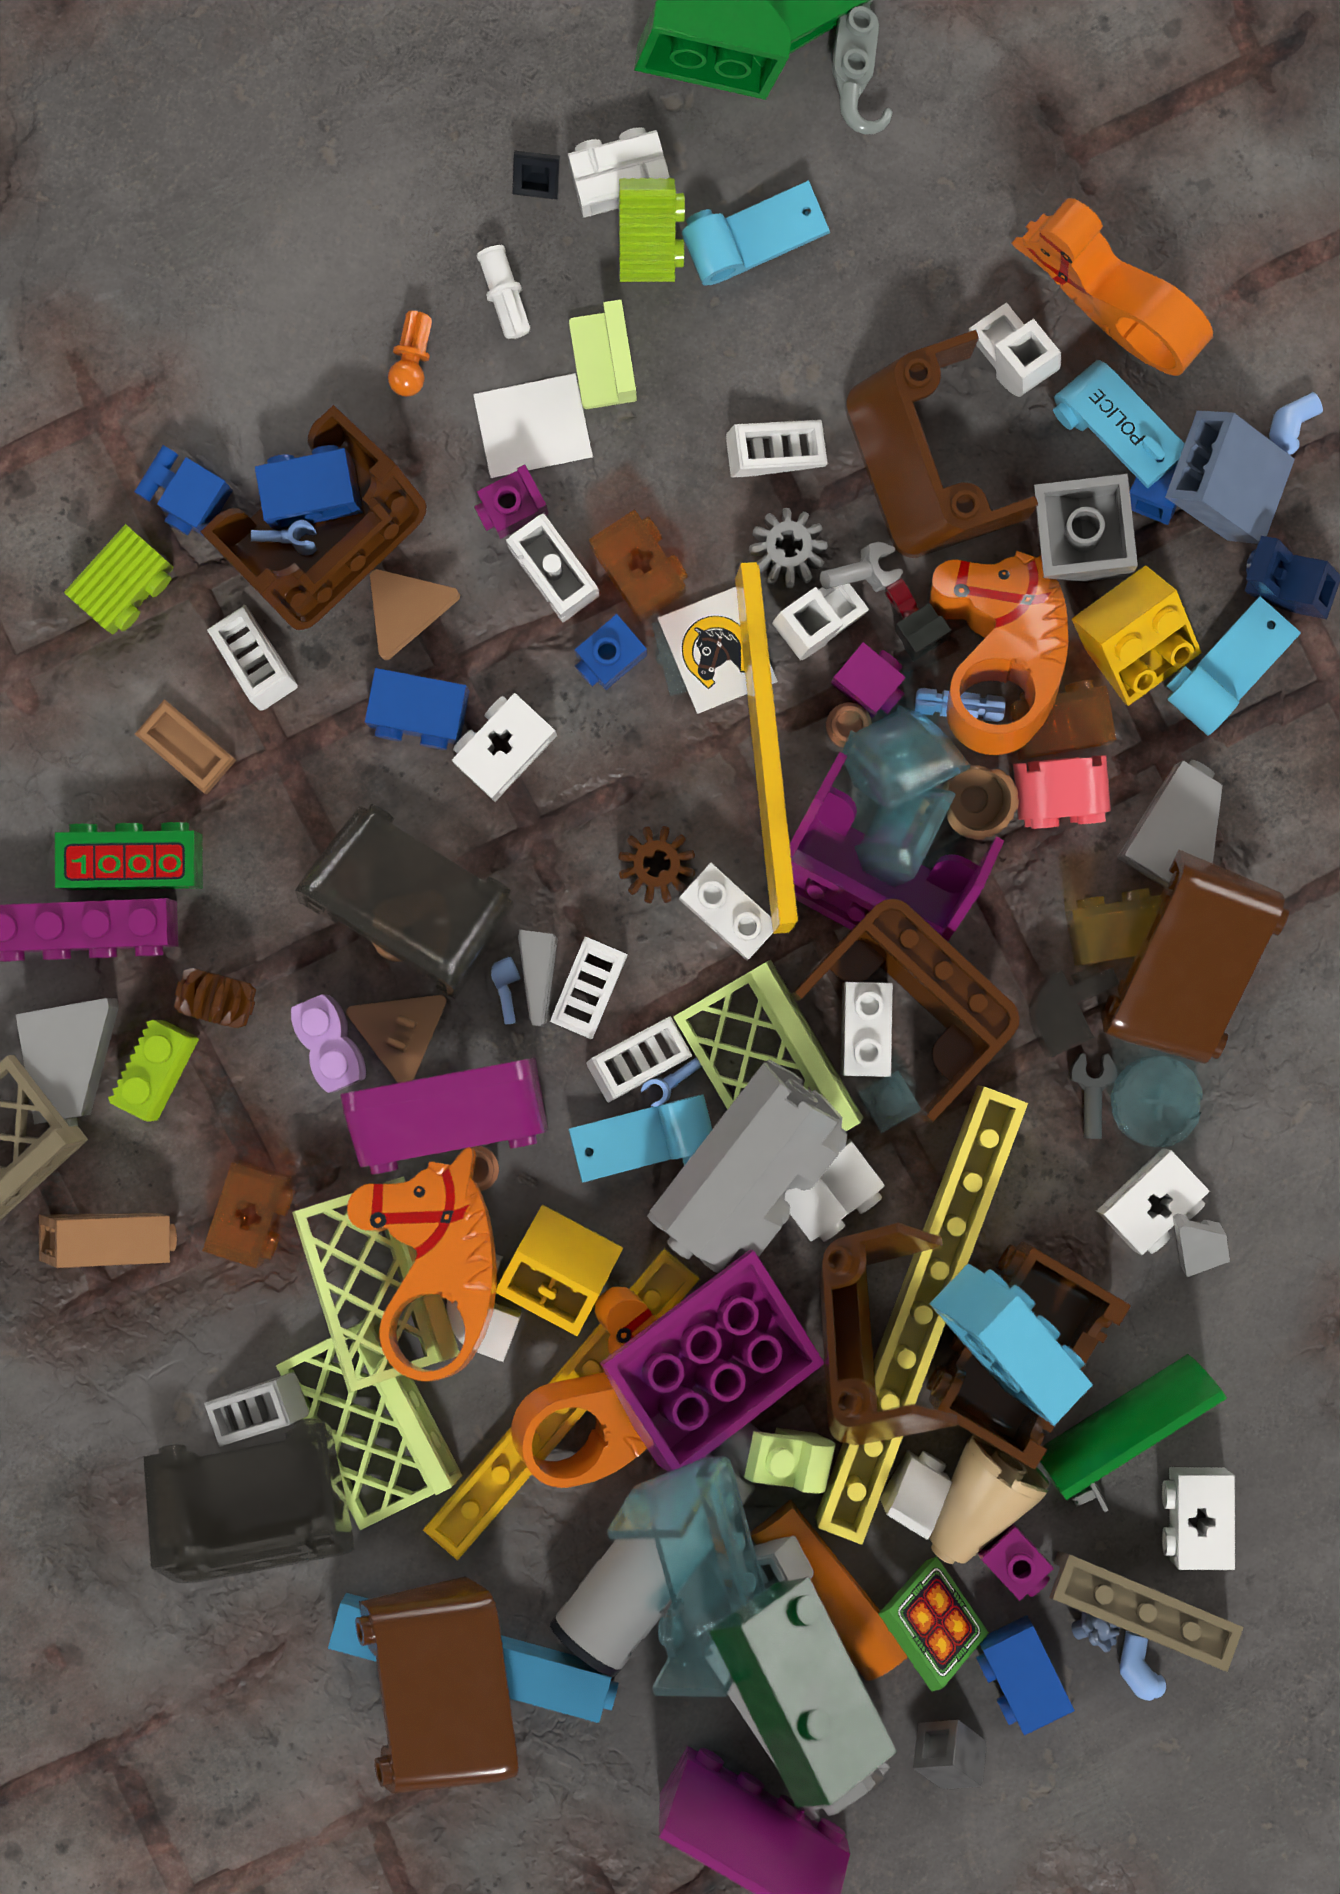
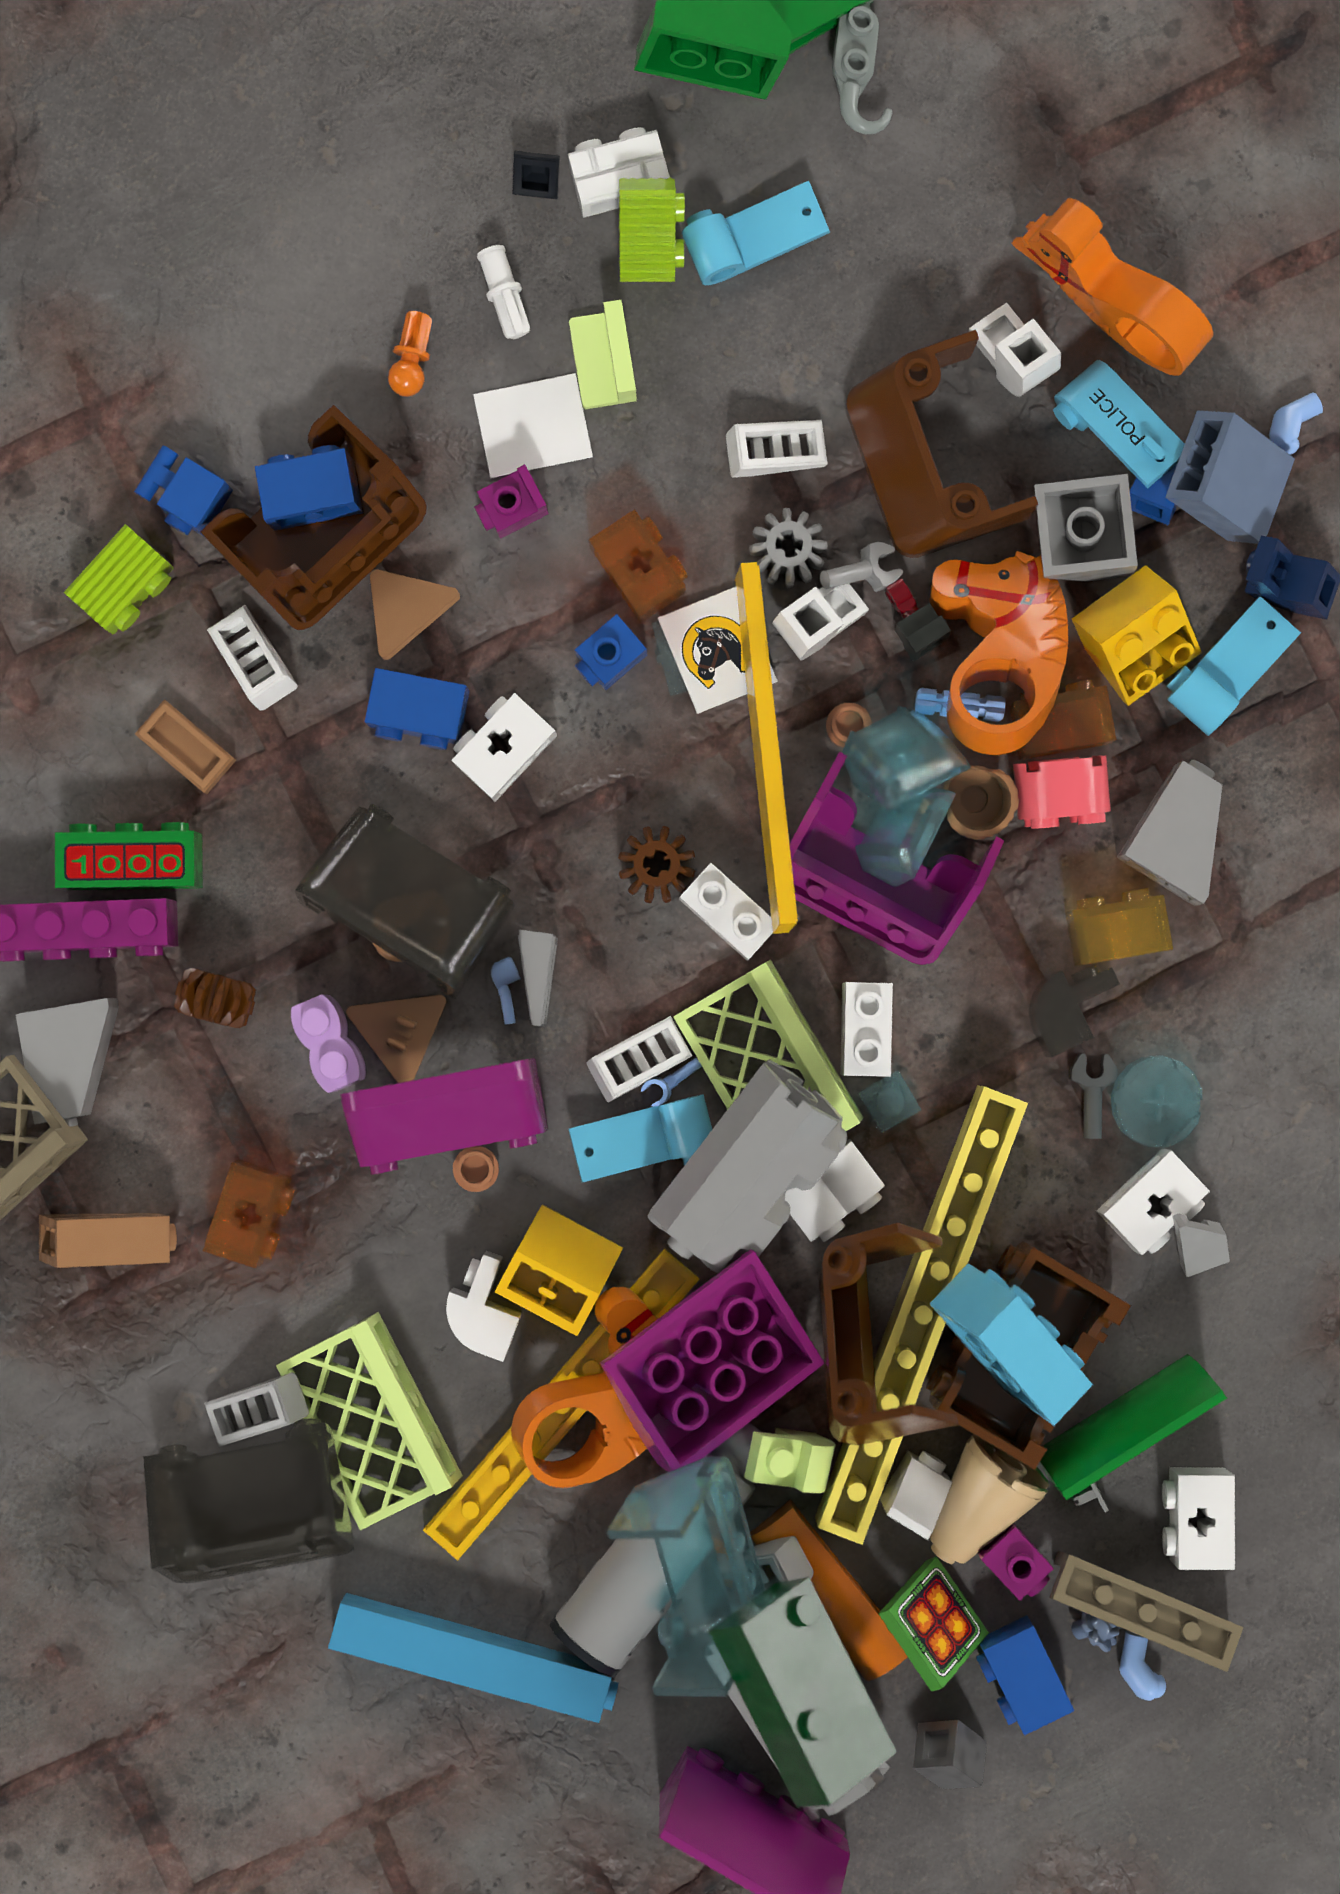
(153, 1070): lime brick -> none
(289, 536): light blue hand -> none
(427, 1312): yellowish green fence -> none
(440, 1687): reddish brown windscreen -> none
(452, 1233): orange animal -> none
(553, 567): white brick -> none
(601, 951): white slope -> none
(871, 680): magenta brick -> none
(936, 976): reddish brown windscreen -> none
(1195, 961): reddish brown windscreen -> none

